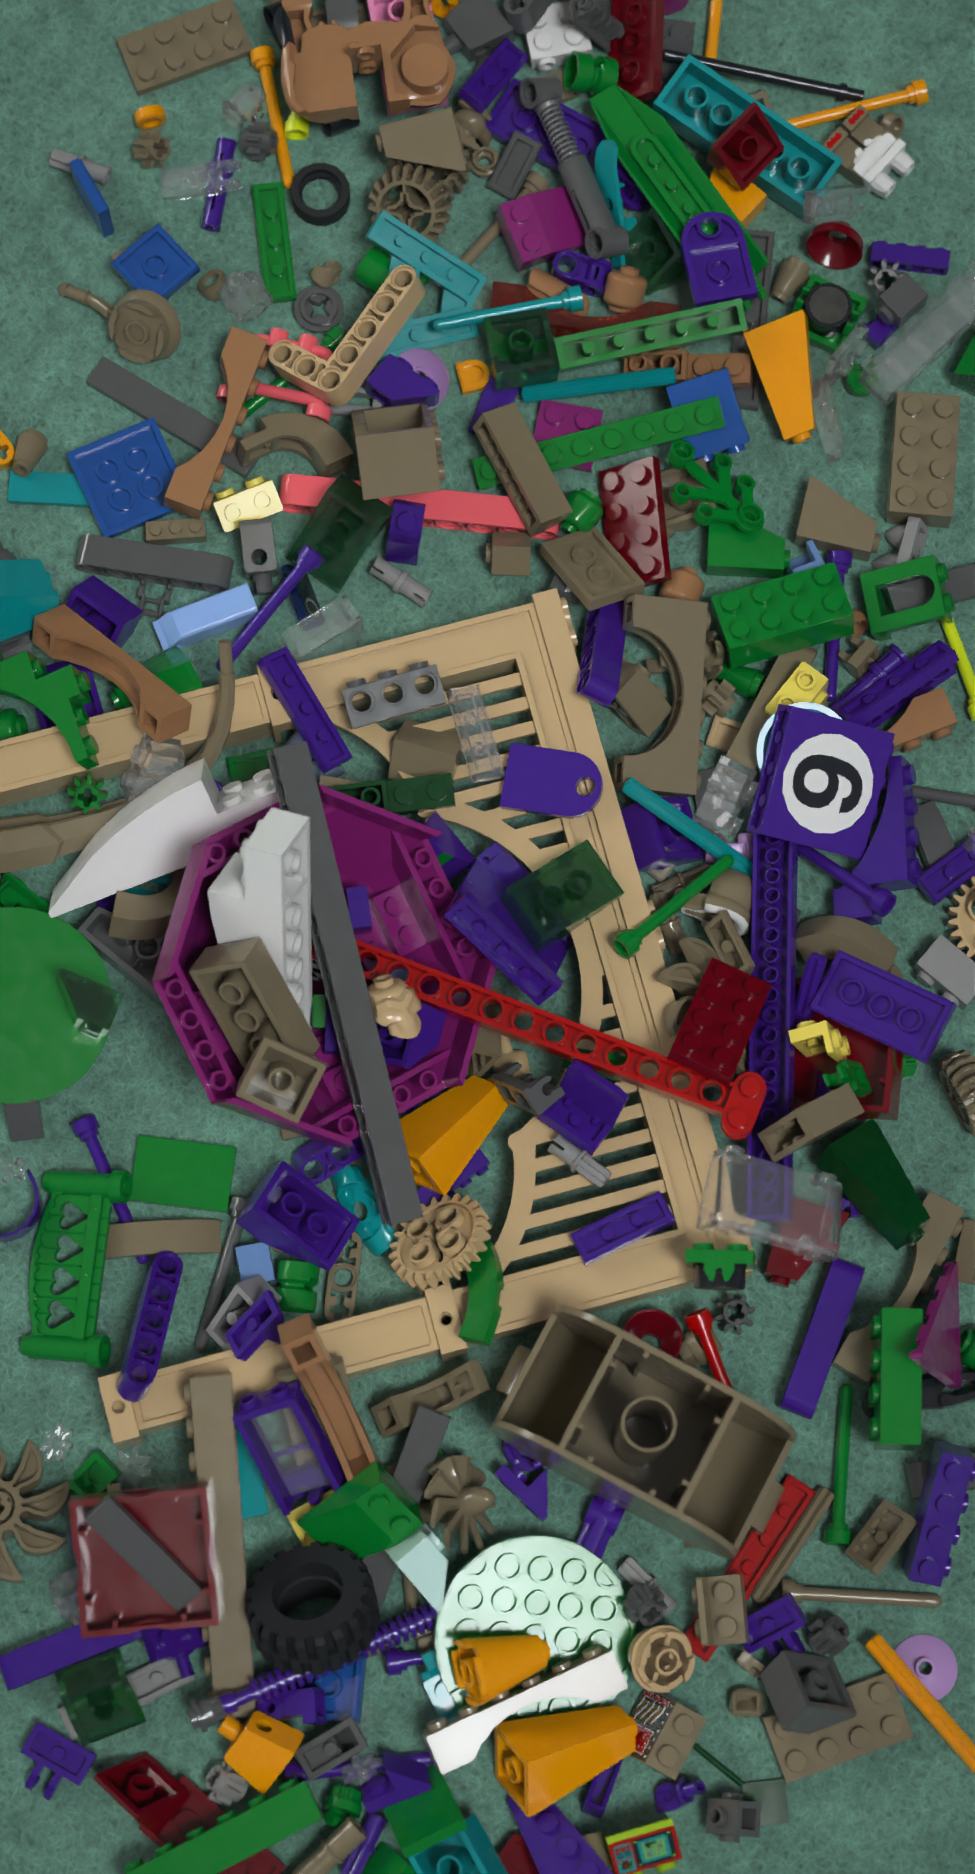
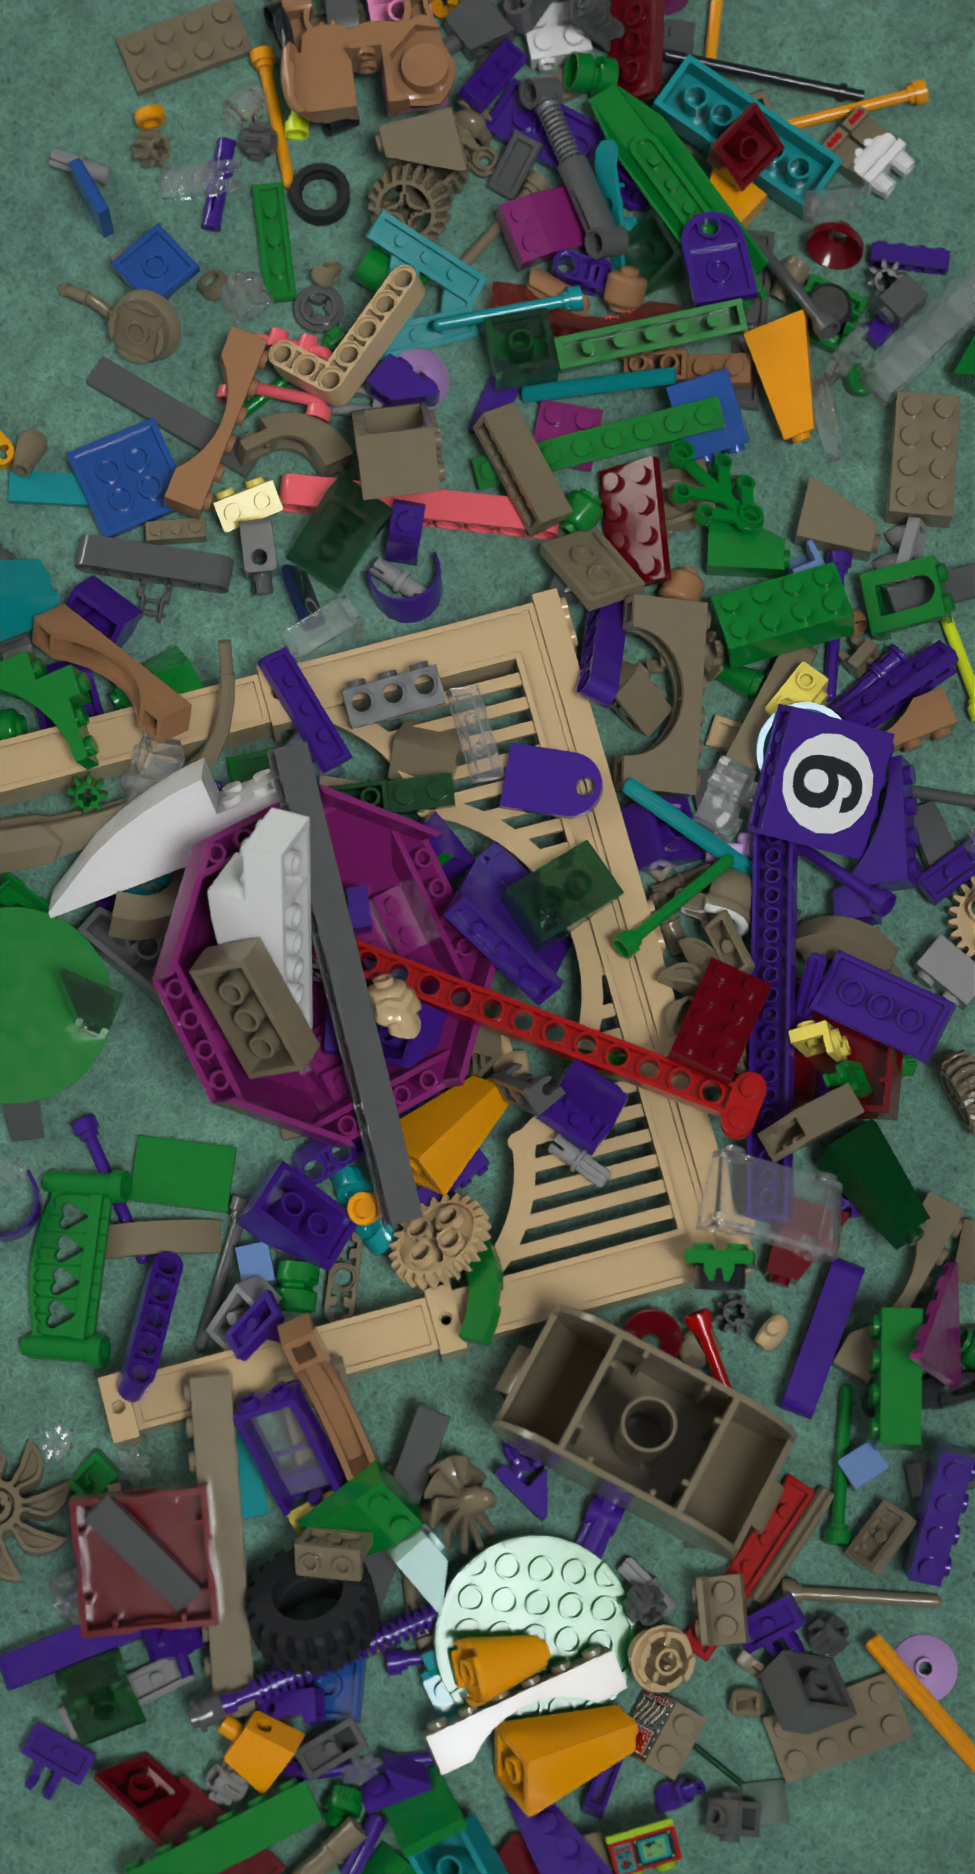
(206, 618): light blue piece -> none
(280, 1079): dark tan slope -> none
(307, 561): dark purple piece -> none
(319, 1011): green tile -> none
(332, 1553): none -> dark tan bracket
(363, 1208): none -> light orange tile
(410, 609): none -> dark purple piece
(442, 1395): dark tan arch -> none
(472, 376): light orange tile -> none
(509, 553): dark tan brick -> none
(622, 1228): dark purple tile -> none
(718, 698): dark tan gear -> none
(772, 1333): none -> tan piece
(823, 323): none -> dark grey piece
(862, 1465): none -> medium blue panel
(893, 123): dark tan hinge -> none

